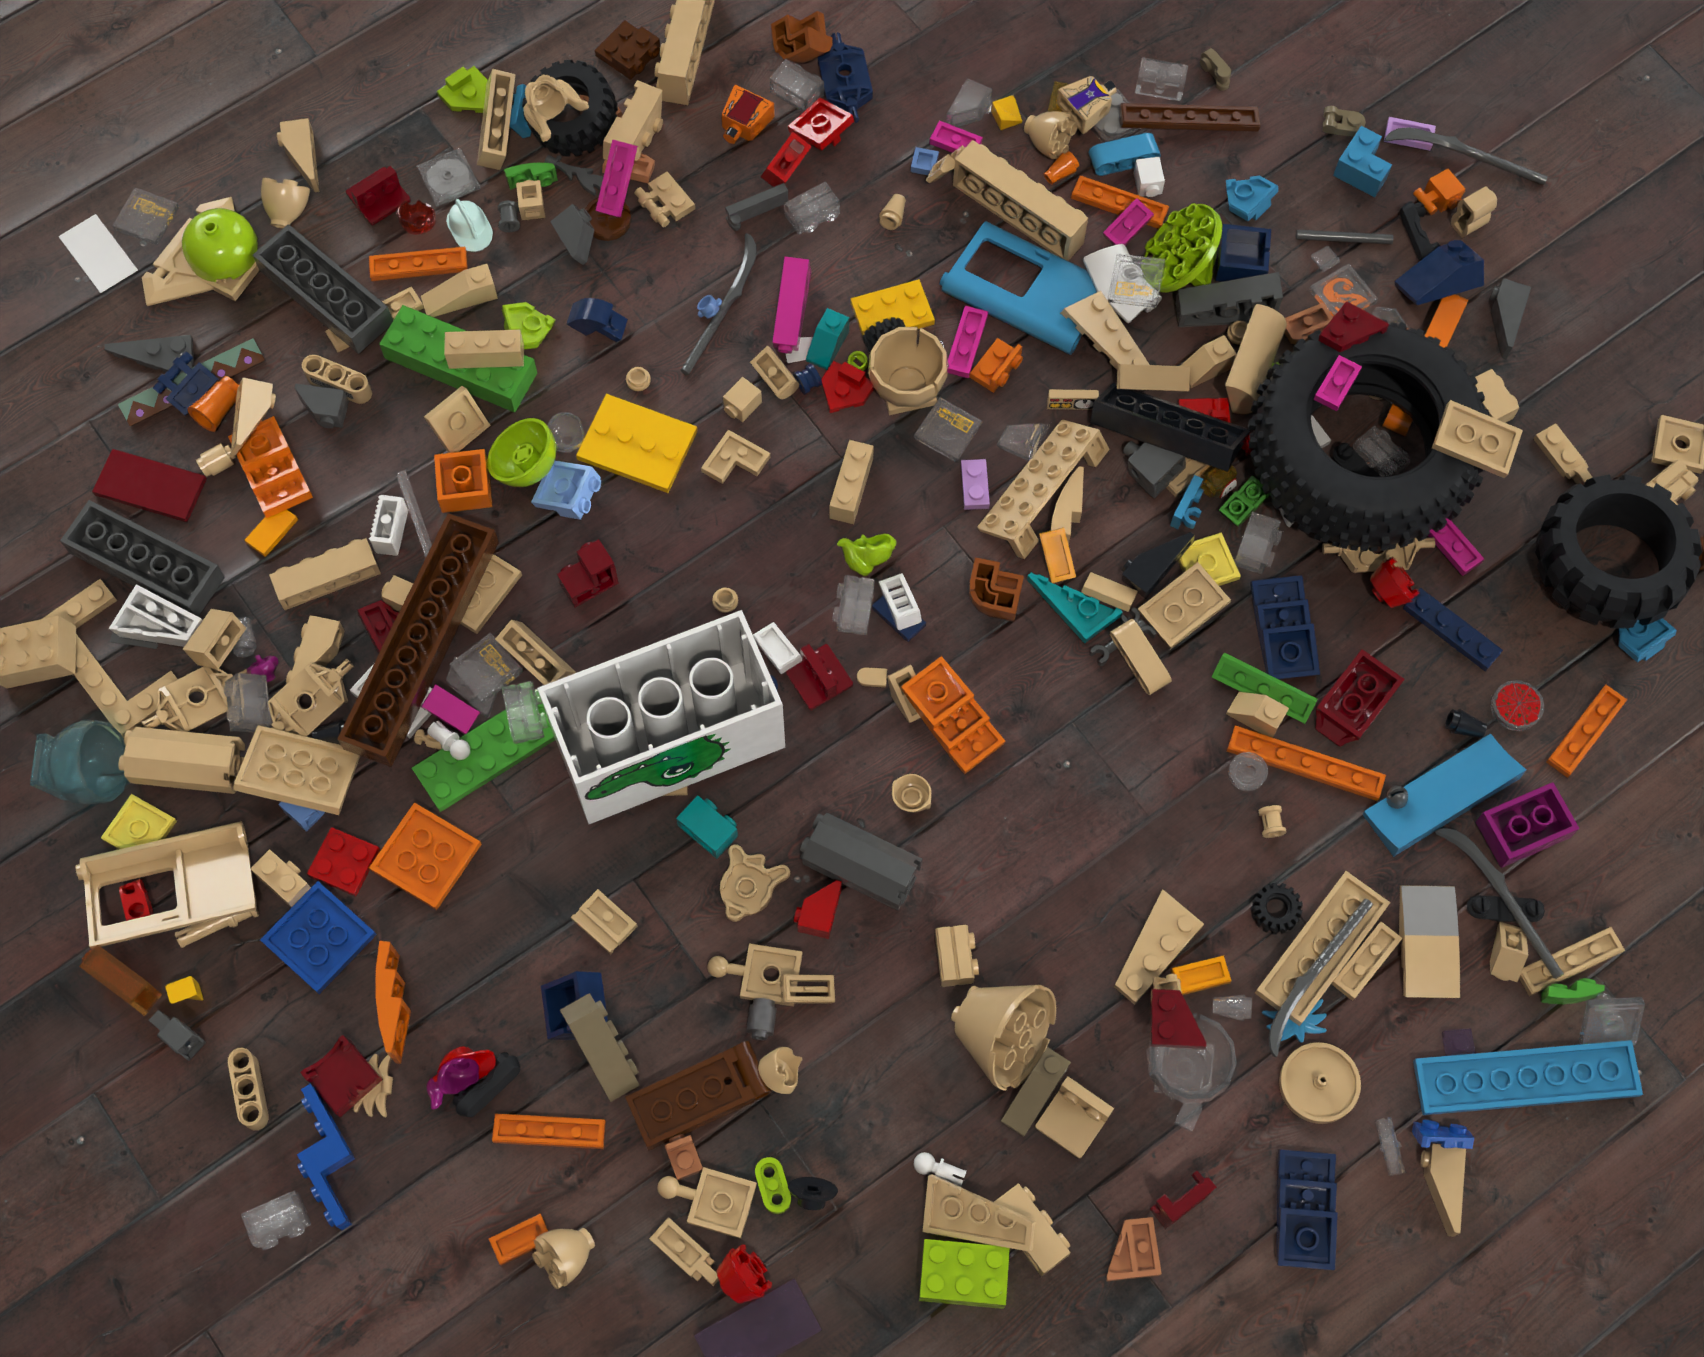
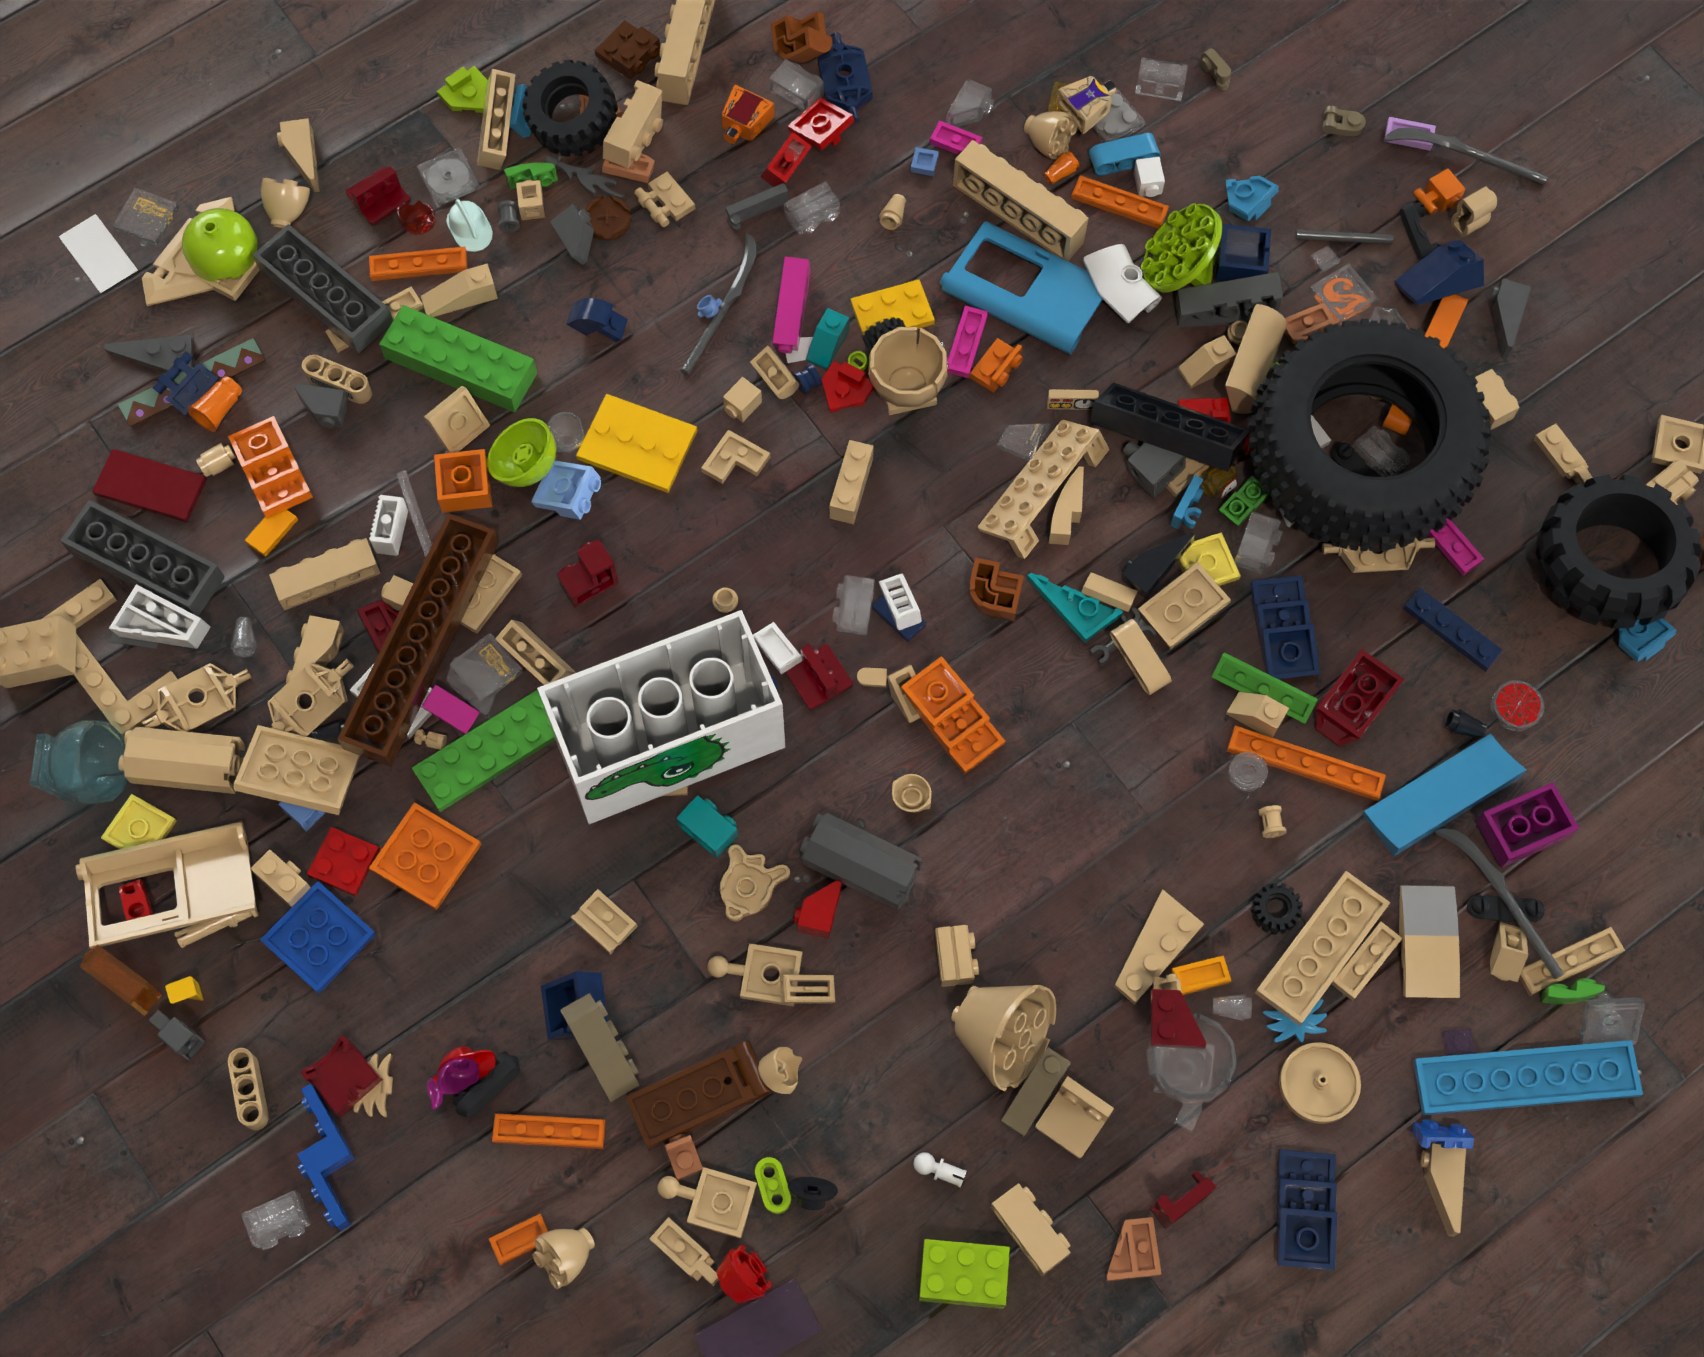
(214, 638): tan brick -> none
(247, 702): clear brick -> none
(251, 406): tan slope -> none
(264, 666): magenta piece -> none
(391, 1008): orange slope -> none
(450, 741): white pin -> none
(484, 349): tan brick -> none
(523, 712): clear brick -> none
(533, 324): lime plate -> none
(546, 100): tan hair -> none
(616, 178): dark pink plate -> none
(638, 379): tan plate -> none
(761, 1018): flat silver brick -> none
(867, 552): lime hair -> none
(943, 166): tan slope -> none
(948, 429): clear tile -> none
(967, 1216): tan wing -> none
(975, 484): lavender plate -> none
(1006, 112): yellow slope -> none
(1057, 555): light orange tile -> none
(1102, 325): tan wing -> none
(1128, 223): dark pink plate -> none
(1136, 280): clear tile -> none
(1153, 377): tan tile -> none
(1189, 117): reddish brown tile -> none
(1303, 982): dark grey piece -> none
(1337, 383): dark pink plate -> none
(1351, 327): dark red wing -> none
(1360, 165): dark azure brick -> none
(1390, 1146): clear pin -> none
(1393, 584): red cone -> none
(1399, 800): dark grey hinge -> none
(1477, 439): tan plate -> none
(1586, 731): orange tile -> none

